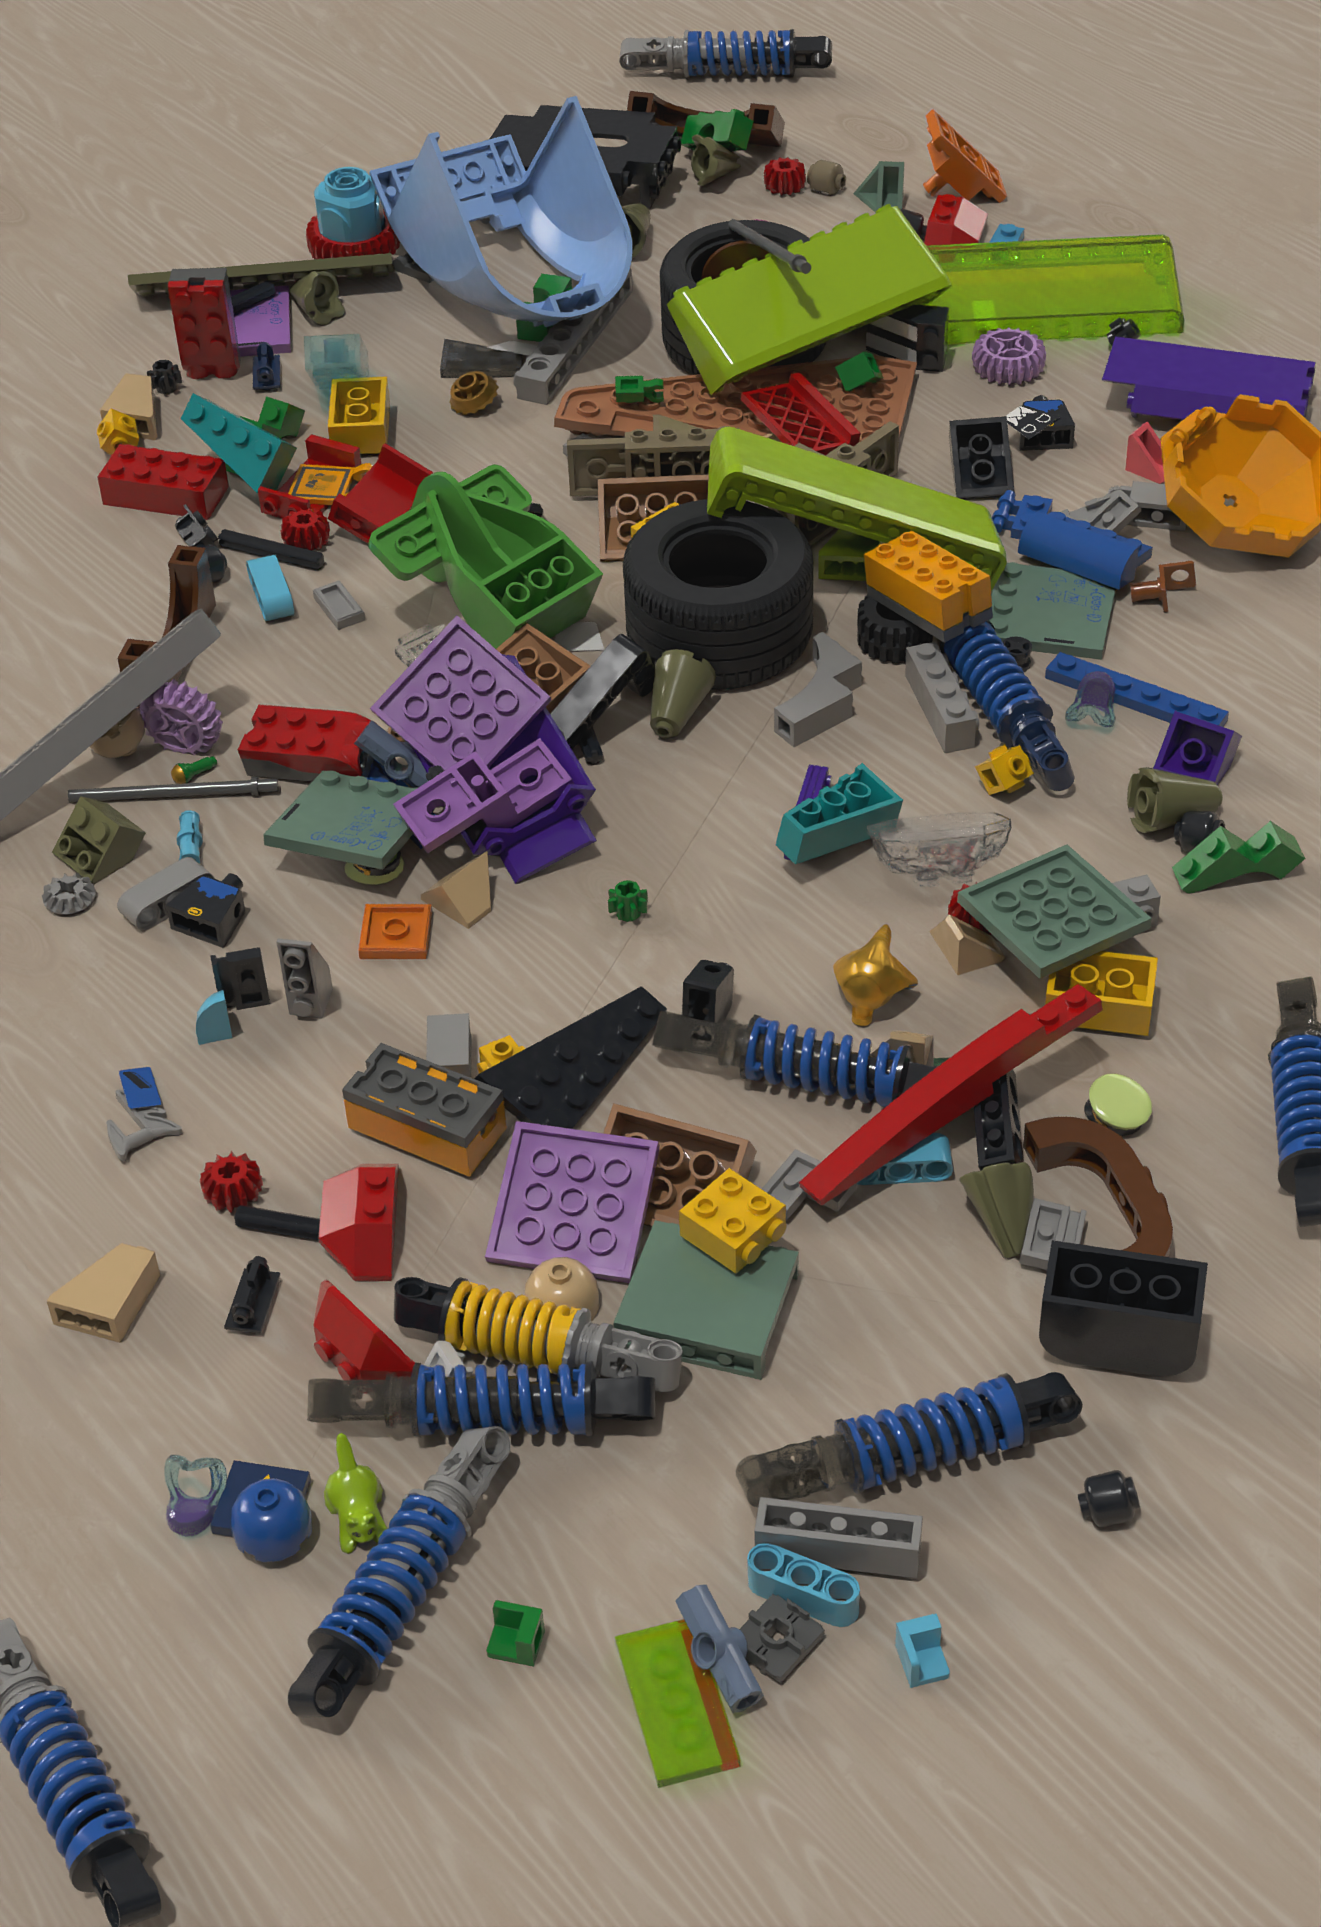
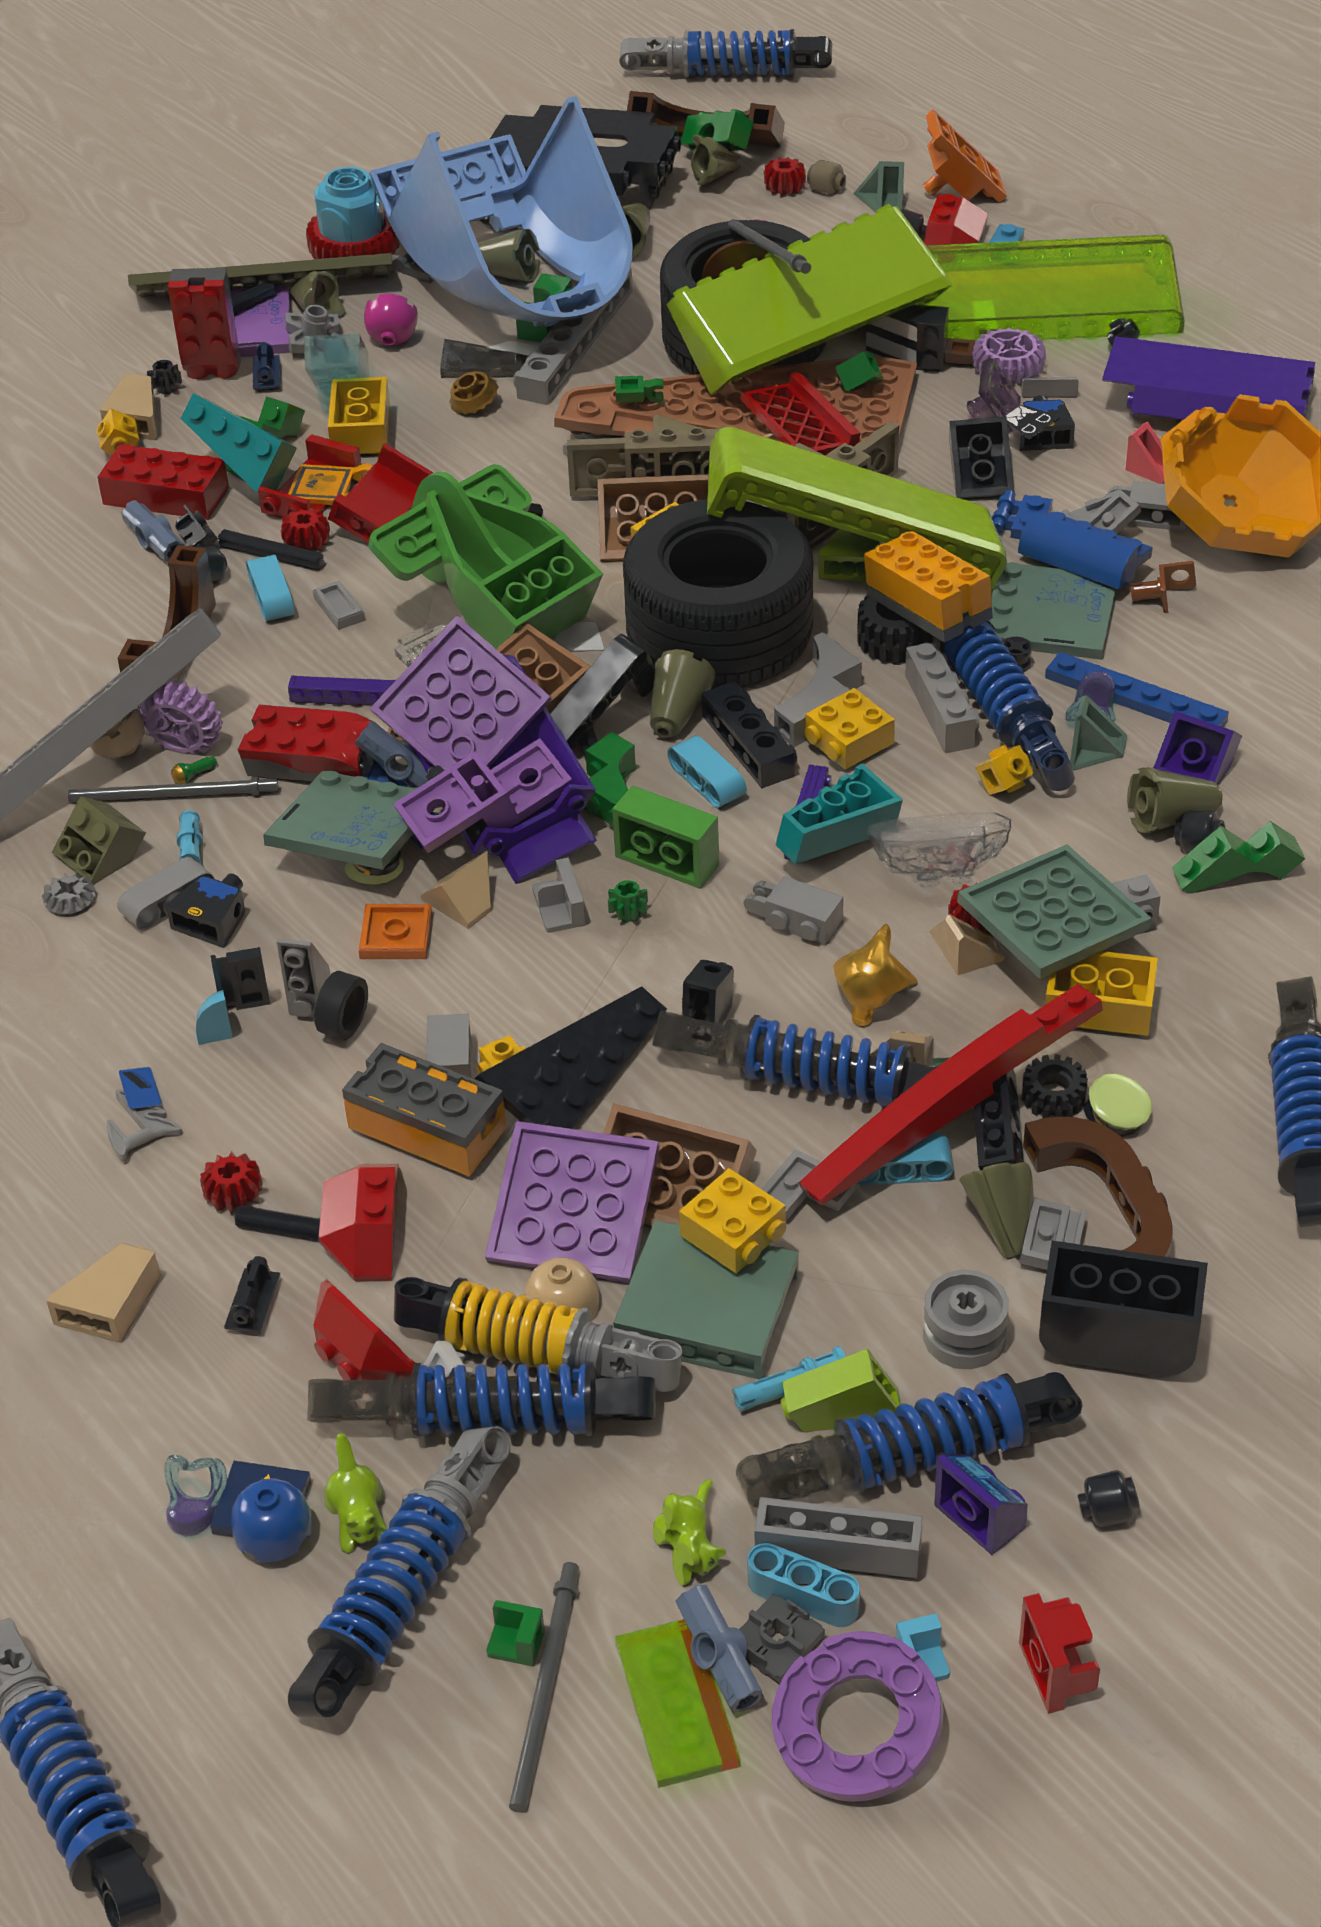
(151, 530): none -> sand blue piece
(311, 323): none -> light grey plant
(336, 690): none -> dark purple piece
(341, 1005): none -> black tyre
(390, 319): none -> dark pink cylinder
(512, 255): none -> olive cone
(560, 900): none -> light grey panel
(565, 1592): none -> dark grey bar
(608, 765): none -> green arch
(666, 836): none -> bright green brick
(684, 1528): none -> lime animal
(706, 771): none -> medium azure beam
(749, 734): none -> black brick
(772, 1386): none -> medium azure pin
(797, 908): none -> light grey hinge
(839, 1391): none -> lime slope
(849, 728): none -> yellow brick
(891, 1763): none -> medium lavender plate
(959, 351): none -> reddish brown plate
(965, 1319): none -> light grey wheel
(978, 1501): none -> dark purple slope
(995, 393): none -> clear purple tile
(1048, 1644): none -> red panel
(1050, 387): none -> light grey slope
(1054, 1072): none -> black tyre
(1095, 737): none -> sand green slope

